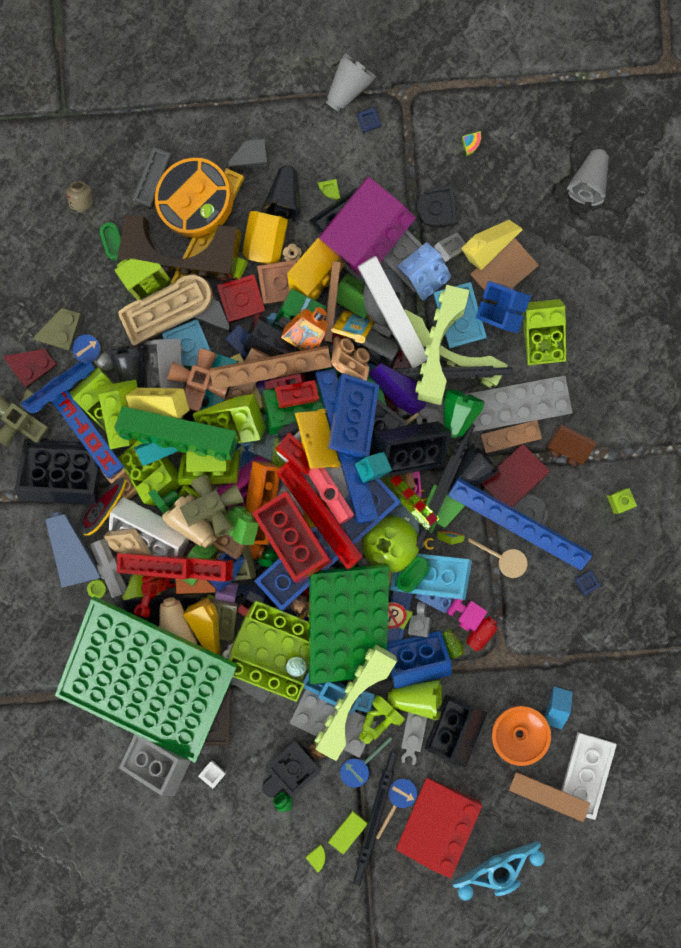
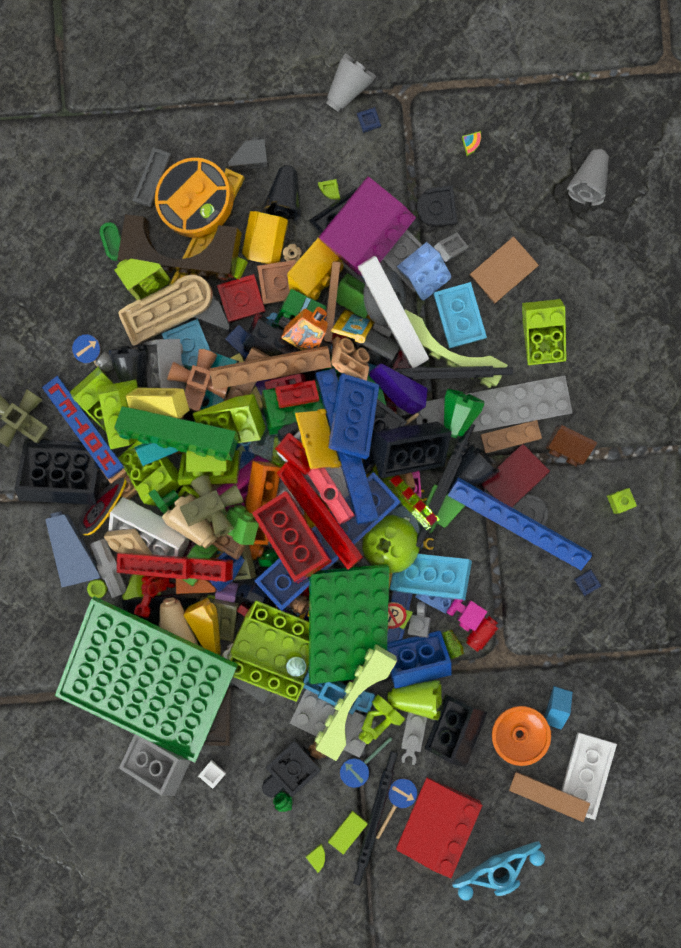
(31, 365): dark red wing -> none
(57, 386): blue plate -> none
(60, 329): olive wing -> none
(79, 196): dark tan head -> none
(373, 467): teal brick -> none
(413, 574): green tile -> none
(450, 537): lime tile -> none
(452, 308): yellowish green arch -> none
(489, 243): light yellow slope -> none
(508, 308): blue piece -> none
(511, 562): tan piece -> none

